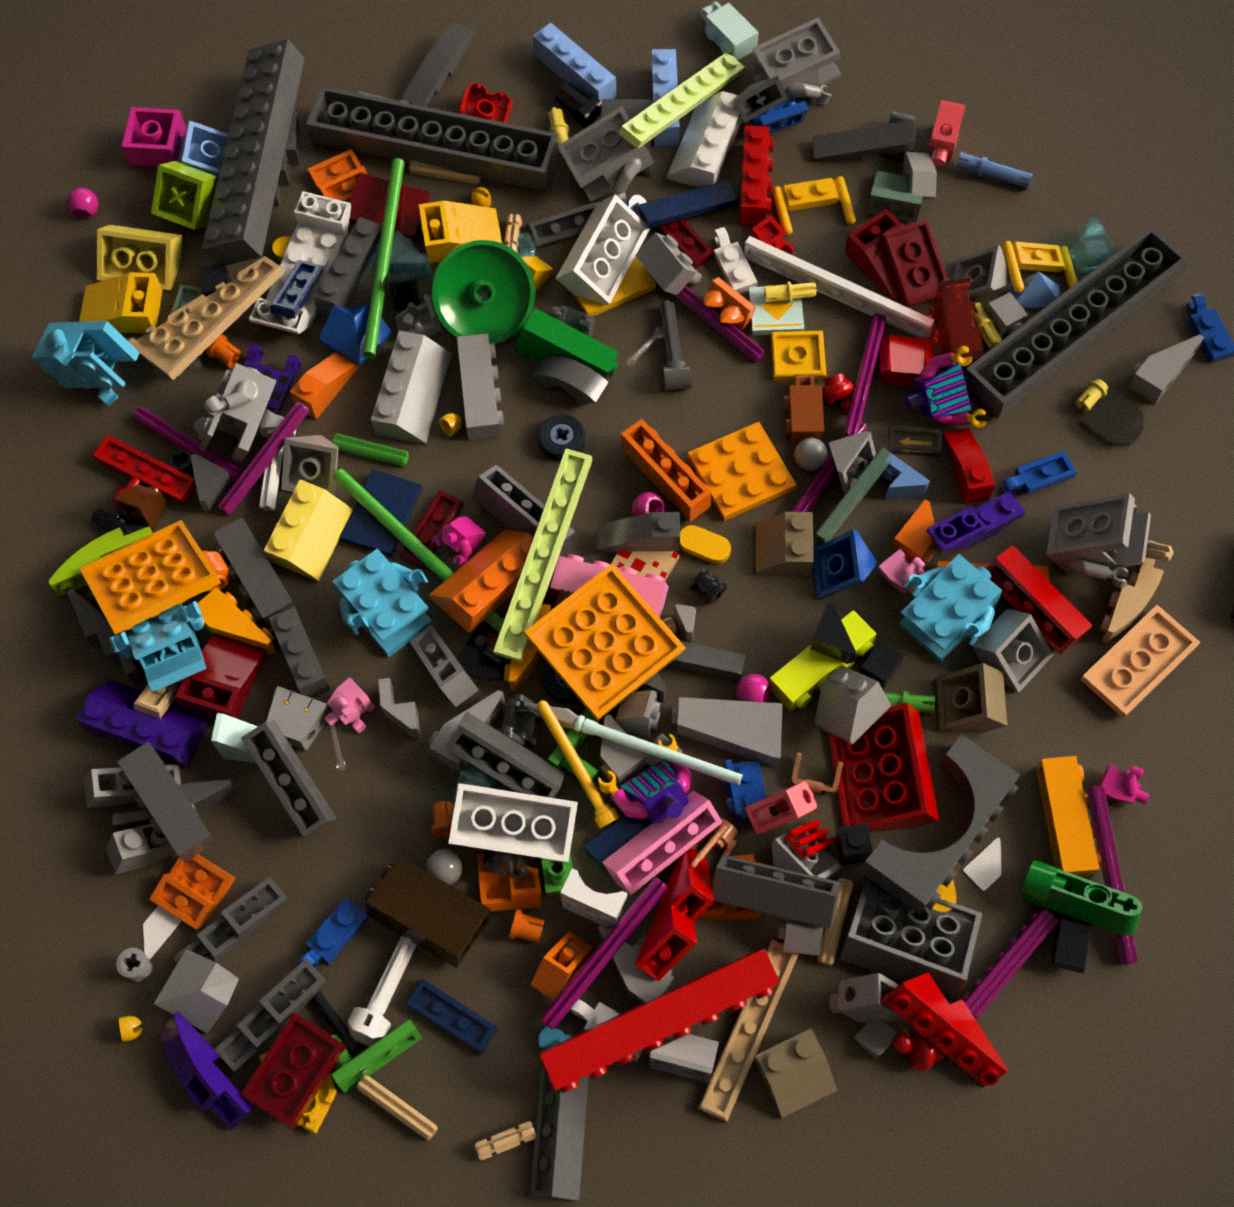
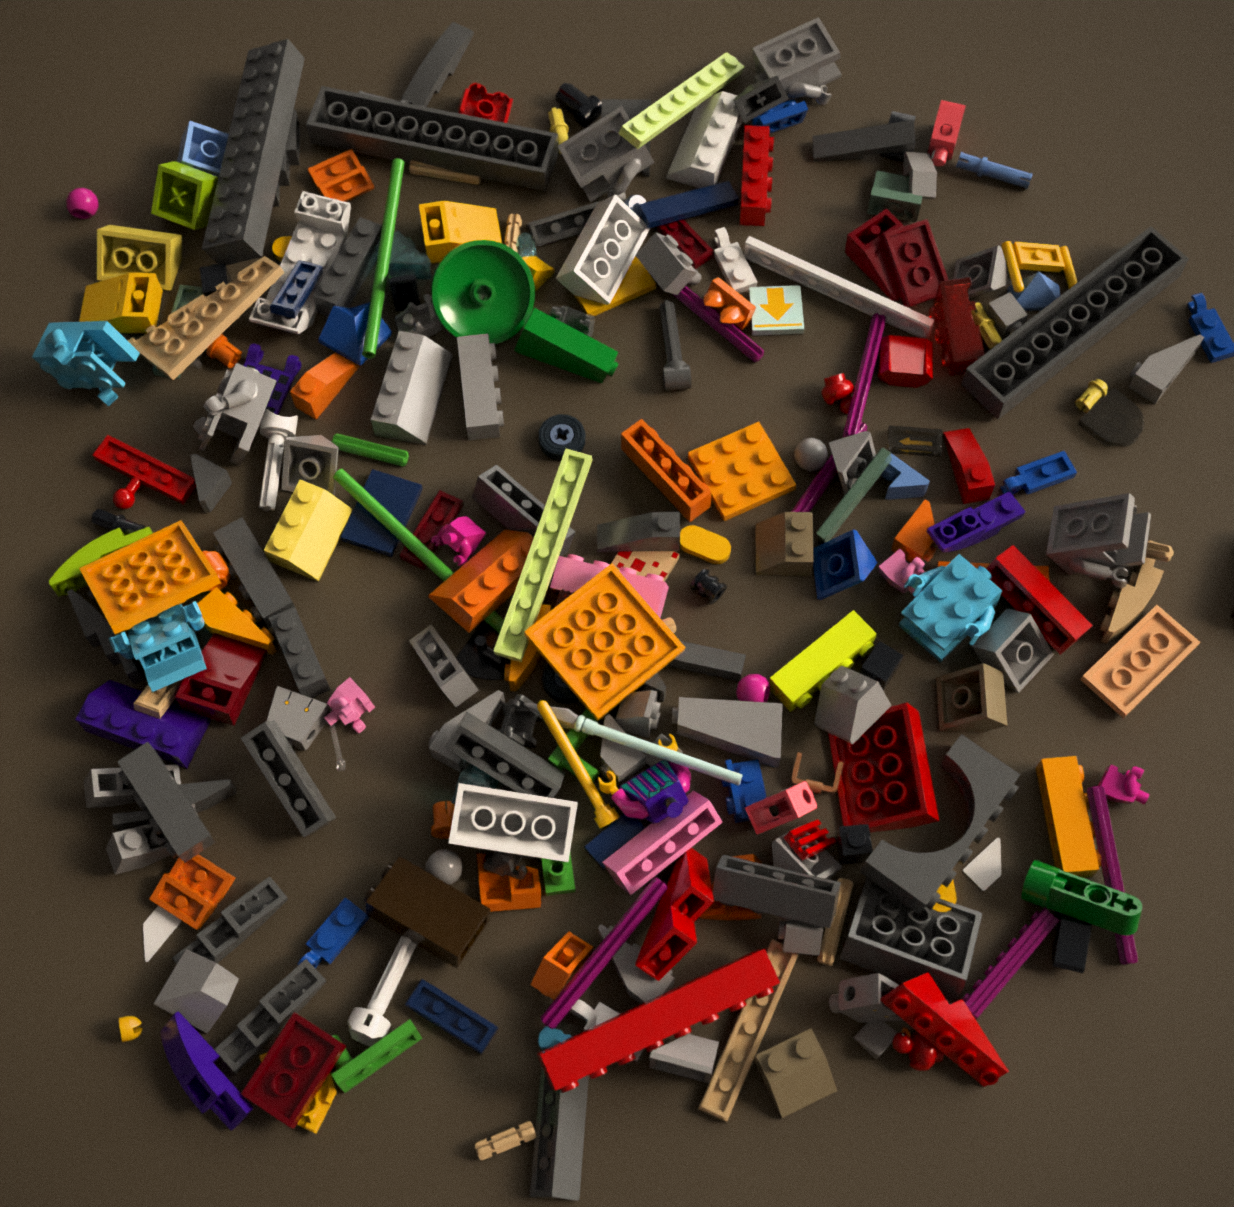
(133, 956): light grey bush -> none
(142, 505): reddish brown slope -> none
(152, 136): dark pink brick -> none
(179, 454): black bush -> none
(184, 441): magenta axle -> none
(228, 740): light aqua slope -> none
(263, 458): magenta axle -> none
(335, 1022): black bar -> none
(369, 203): dark red tile -> none
(381, 601): medium azure torso -> none
(397, 1107): tan axle -> none
(403, 714): light grey slope -> none
(451, 423): yellow hinge -> none
(478, 197): yellow hinge -> none
(526, 927): orange bush -> none
(573, 63): light blue brick -> none
(574, 377): dark grey brick -> none
(595, 906): white piece -> none
(647, 503): dark pink piece -> none
(658, 333): clear hinge -> none
(664, 81): light blue brick -> none
(685, 618): light grey slope -> none
(720, 837): nougat plant -> none
(729, 29): light aqua brick -> none
(772, 234): red plate -> none
(789, 292): light yellow axle -> none
(798, 355): yellow tile -> none
(804, 410): dark orange brick -> none
(812, 195): yellow plate -> none
(832, 638): black slope -> none
(919, 702): bright green pin -> none
(943, 391): torso -> none
(1091, 246): clear light blue slope -> none

